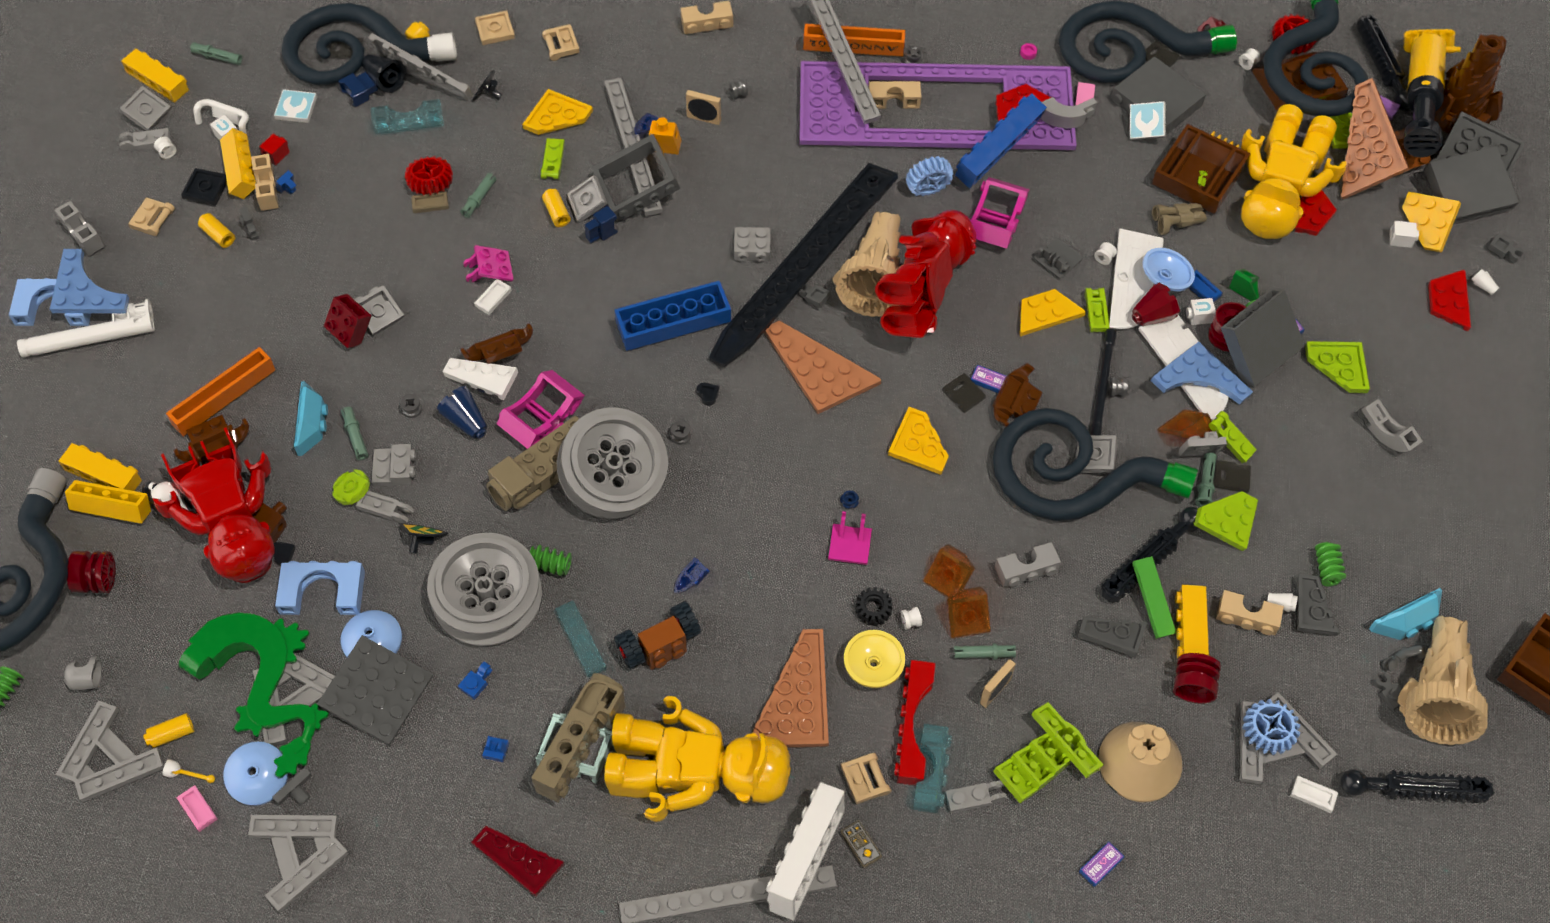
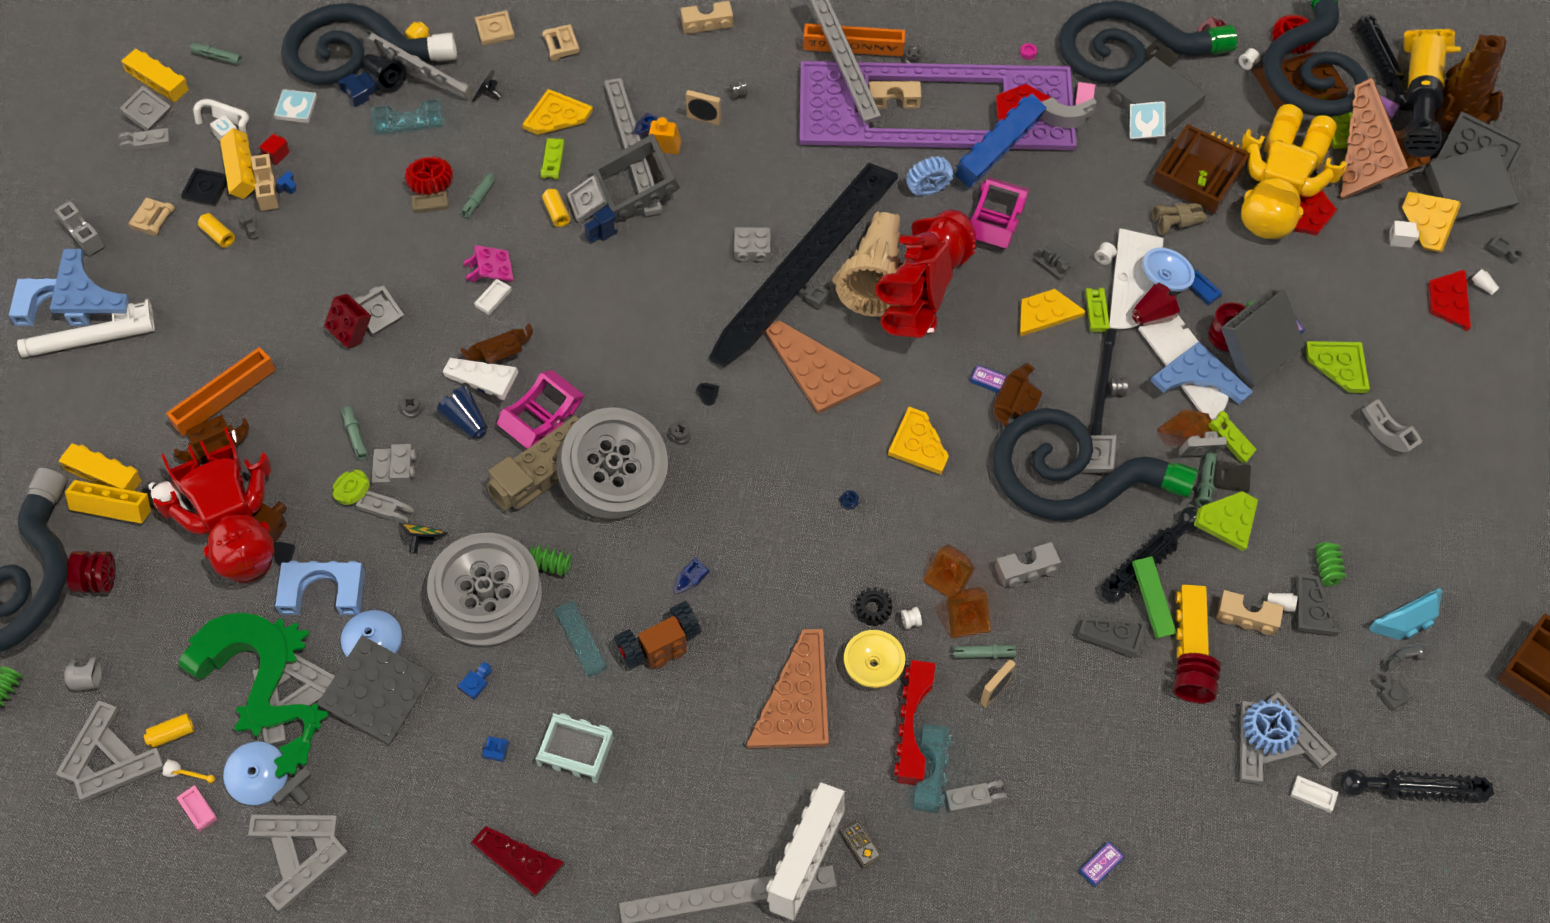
(165, 147): white wheel -> none
(310, 419): medium azure wedge -> none
(591, 712): dark tan brick -> none
(672, 315): blue brick -> none
(692, 762): yellow piece -> none
(850, 543): dark pink plate -> none
(859, 780): tan plate -> none
(967, 395): clear smoke piece -> none
(1046, 756): lime slope -> none
(1140, 761): tan cone -> none
(1201, 311): white brick -> none
(1245, 284): green slope -> none
(1445, 700): tan cone -> none

